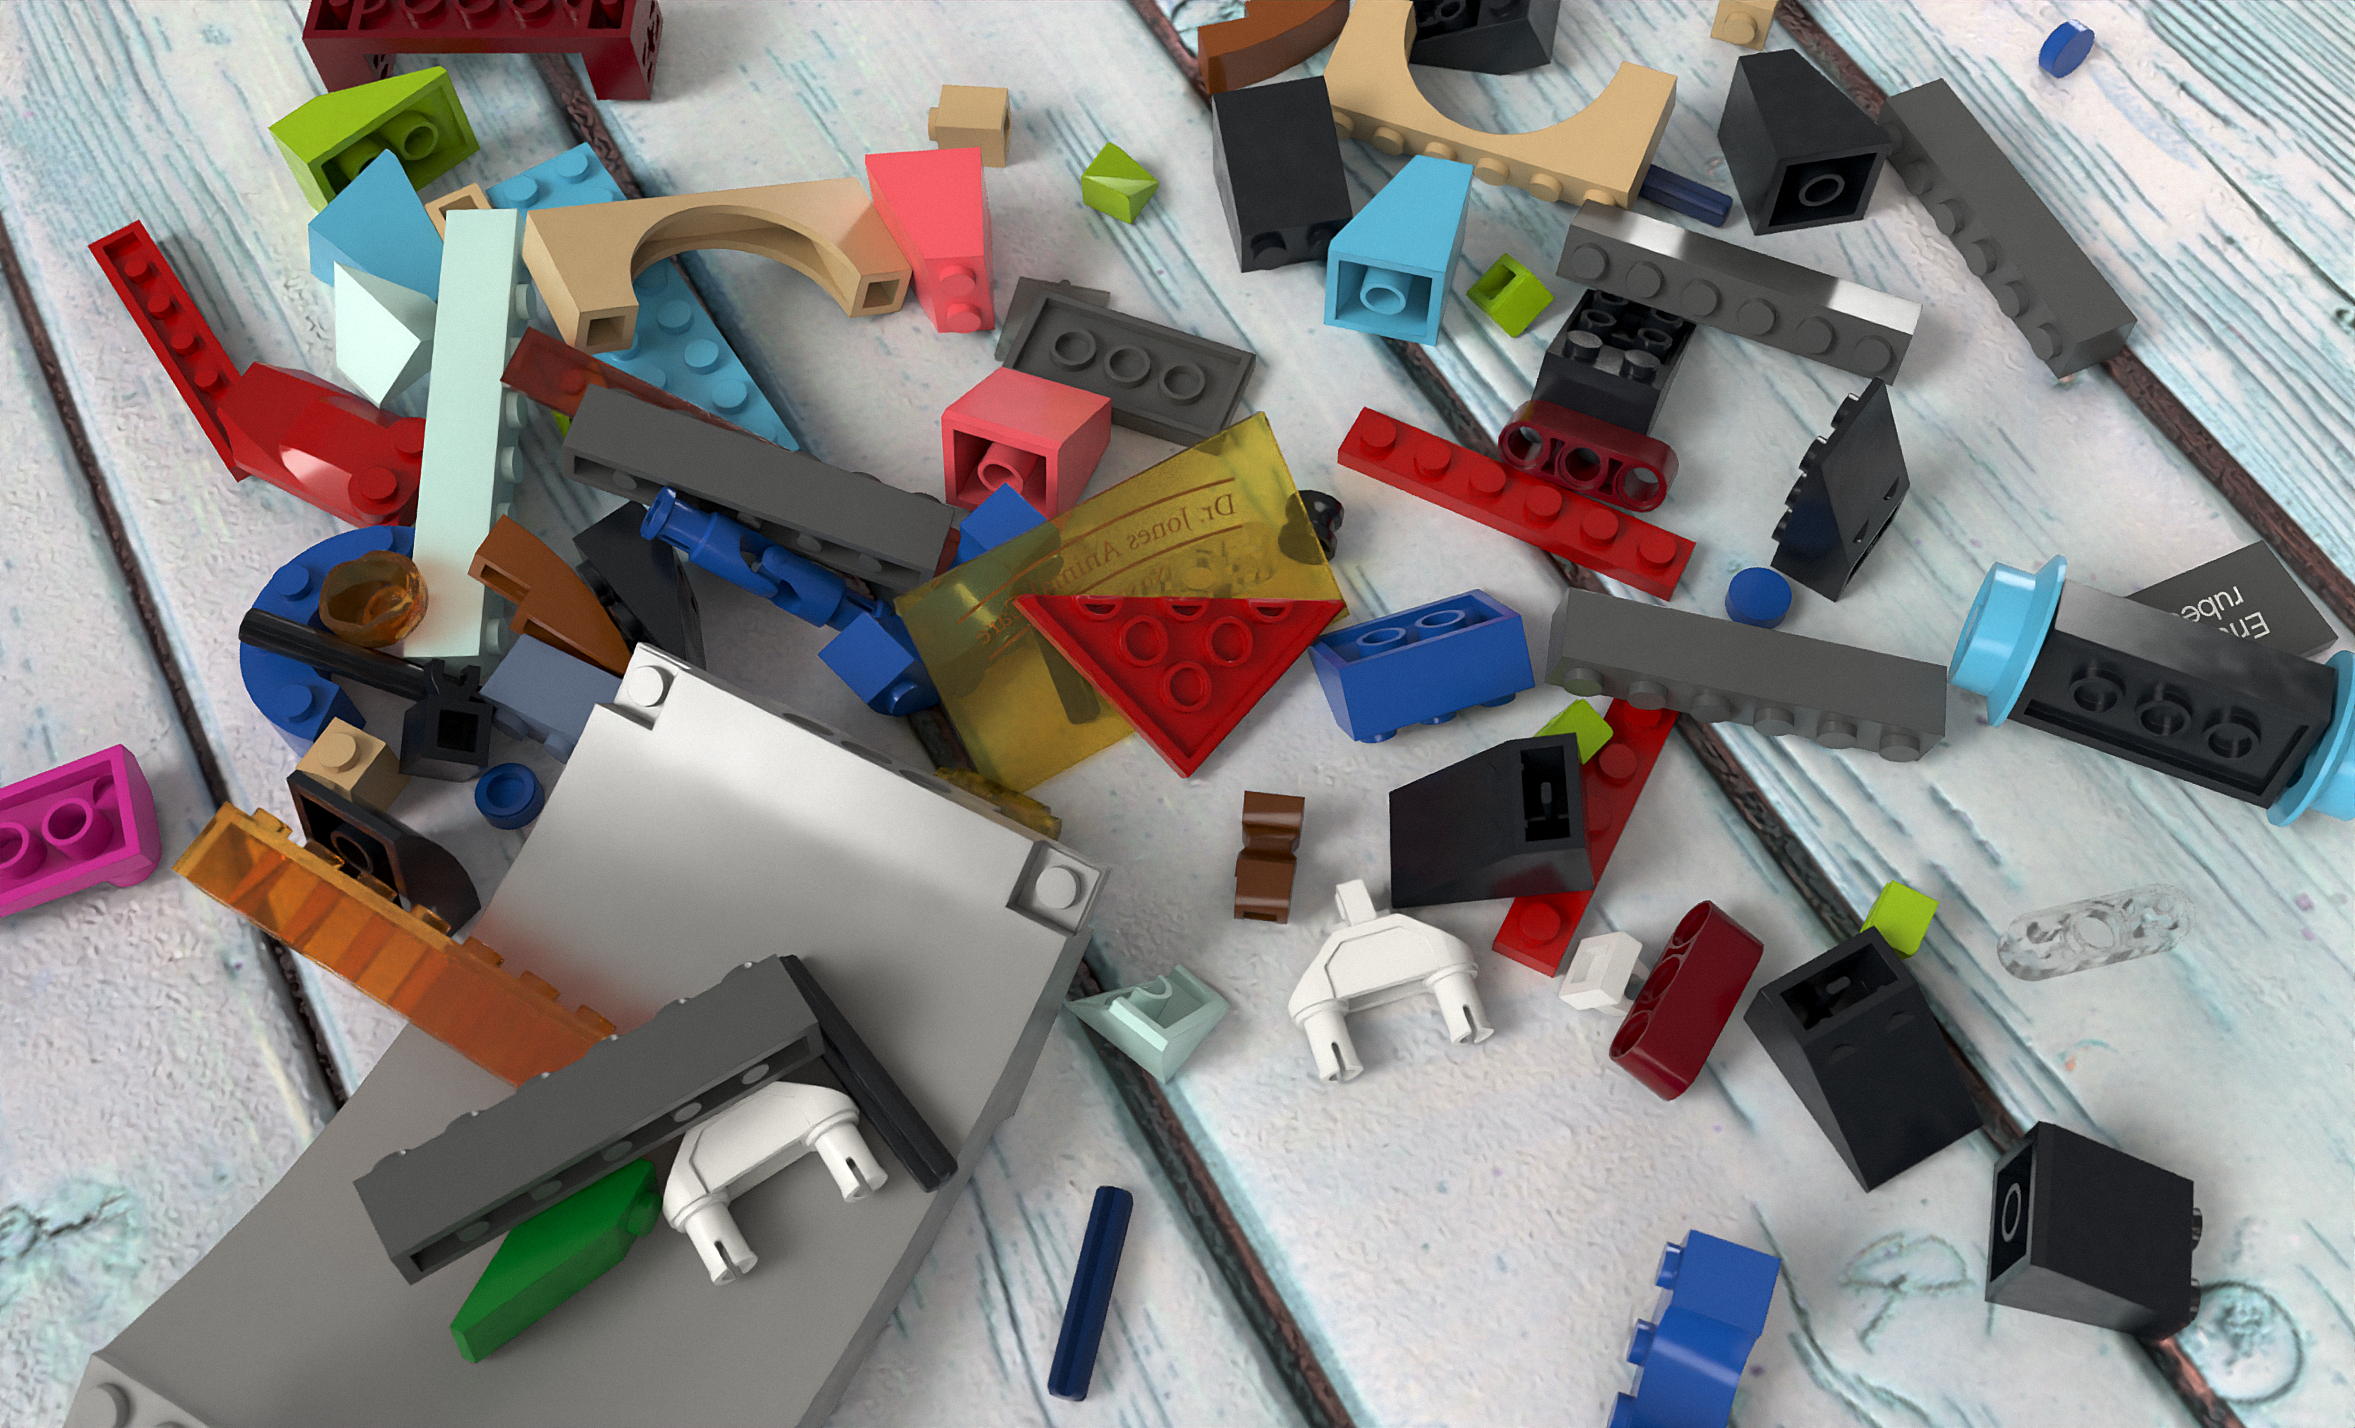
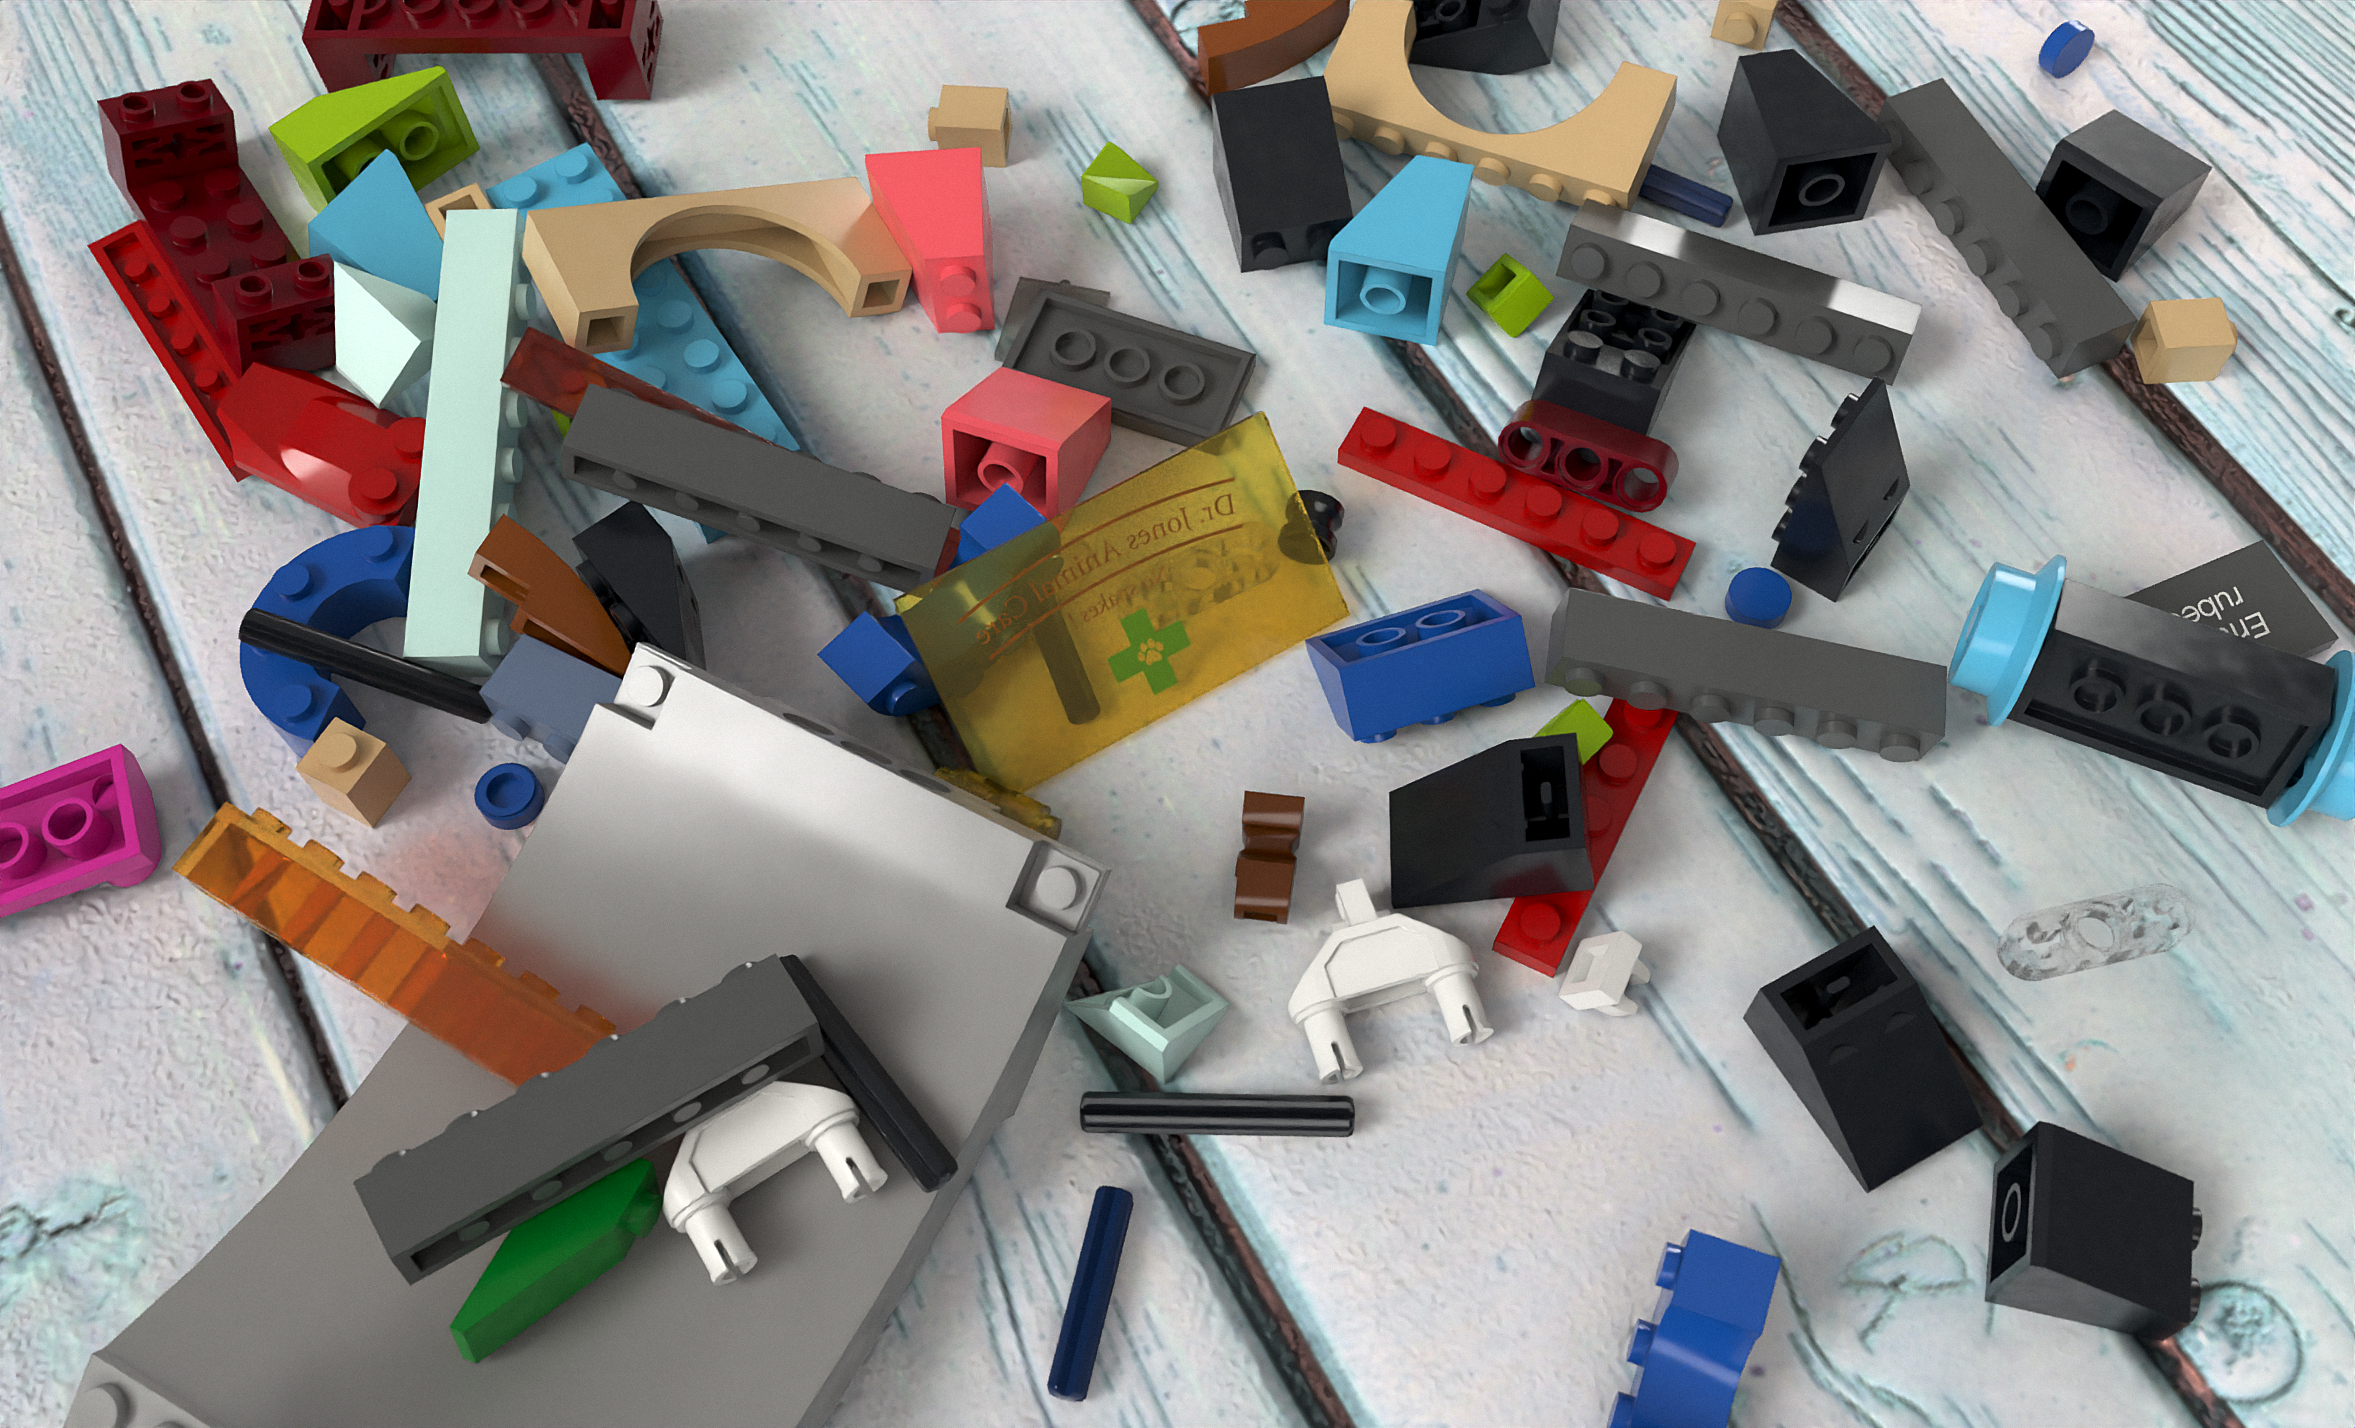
(184, 182): none -> dark red plate
(361, 586): clear orange helmet -> none
(384, 848): black slope -> none
(445, 731): black brick -> none
(775, 573): blue piece -> none
(1178, 663): red tile -> none
(1217, 1114): none -> black axle
(1686, 1001): dark red beam -> none
(1901, 917): lime slope -> none
(2118, 189): none -> black slope
(2183, 340): none -> tan brick

